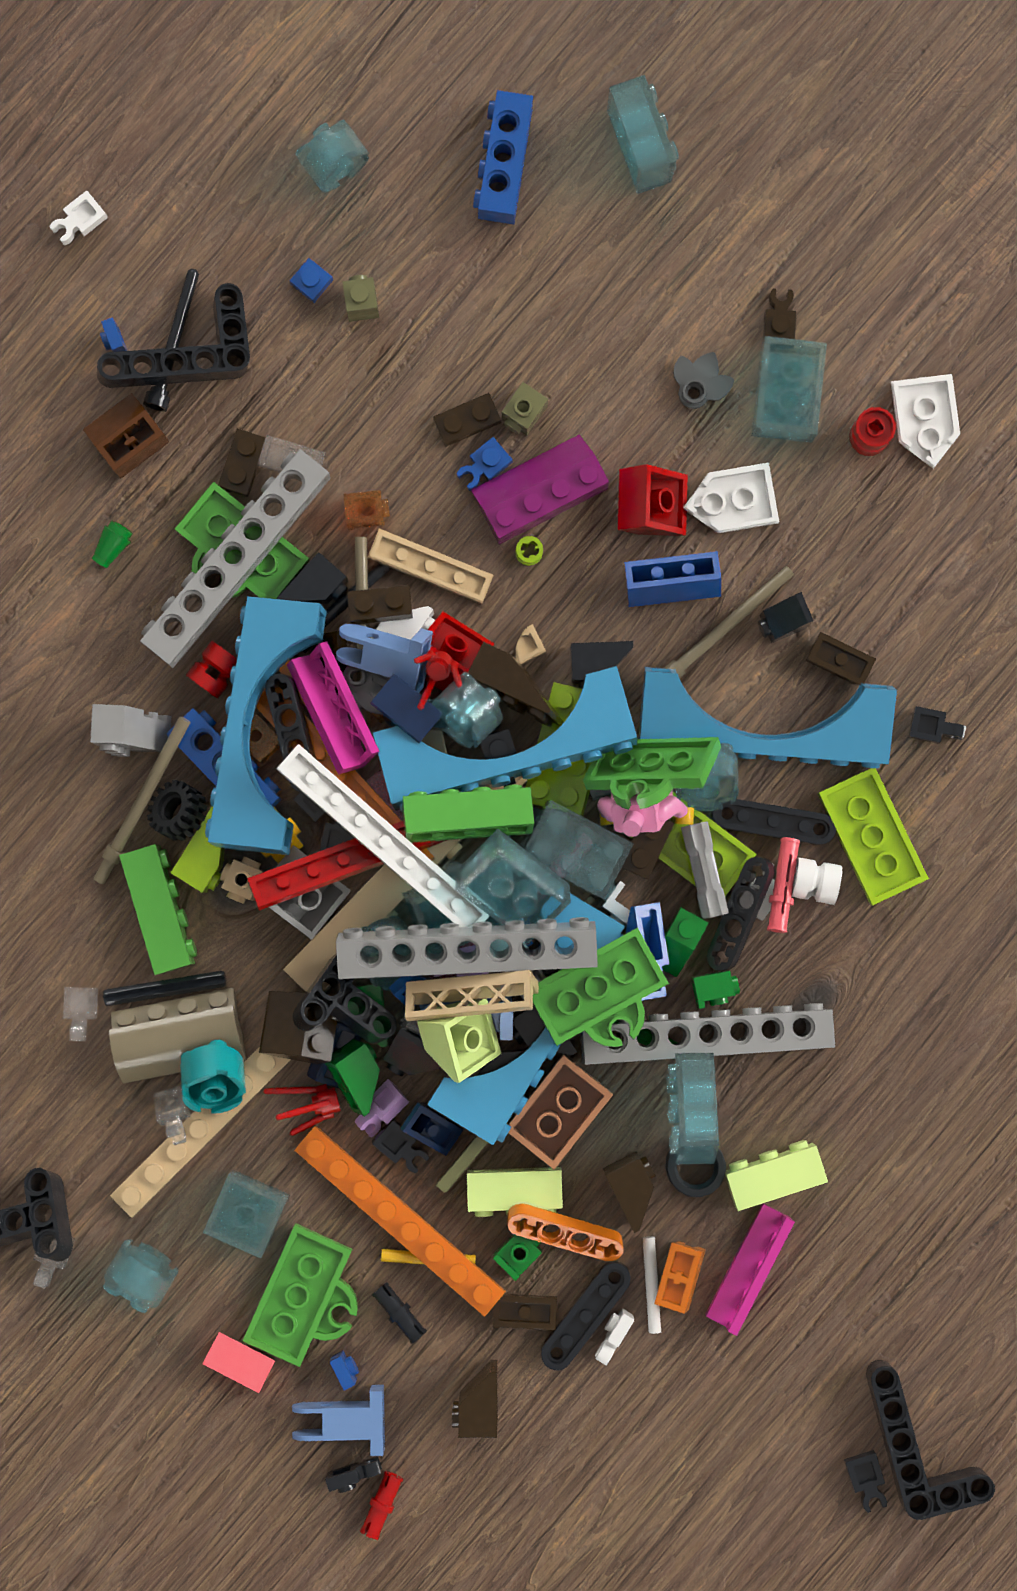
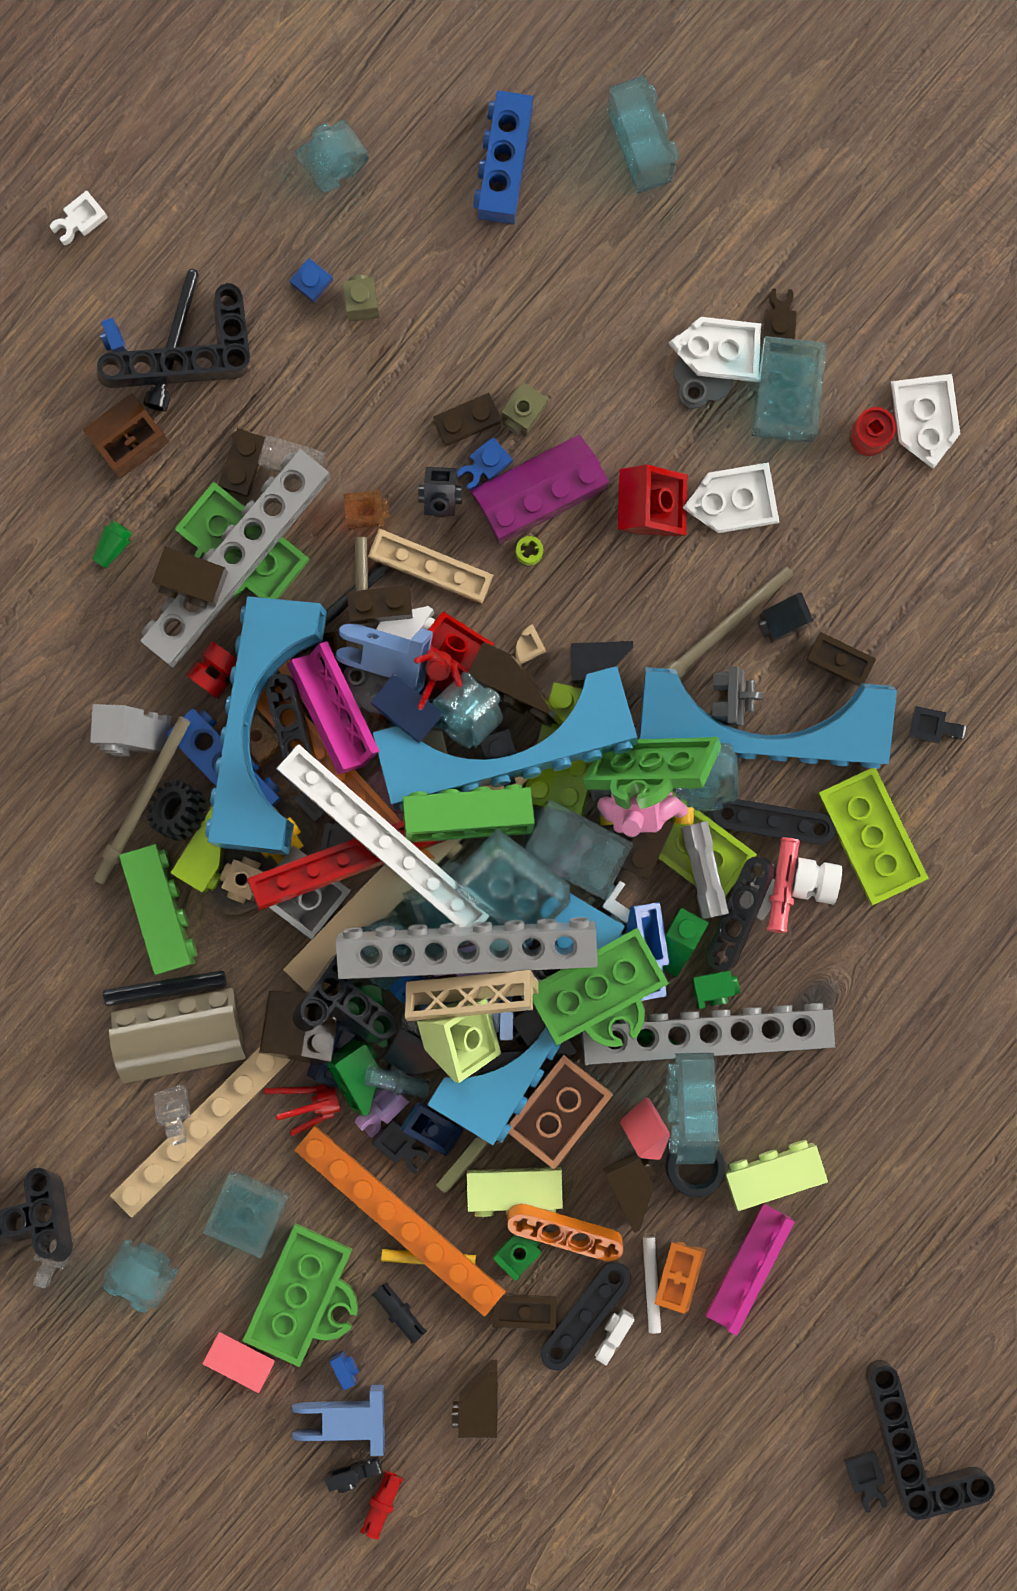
(79, 1006): clear plate -> none
(189, 577): none -> dark brown brick
(212, 1077): teal brick -> none
(316, 583): black slope -> none
(396, 1082): none -> clear light blue pin
(440, 491): none -> black brick
(646, 1130): none -> coral slope
(673, 579): blue brick -> none
(721, 348): none -> white tile
(734, 683): none -> dark grey hips

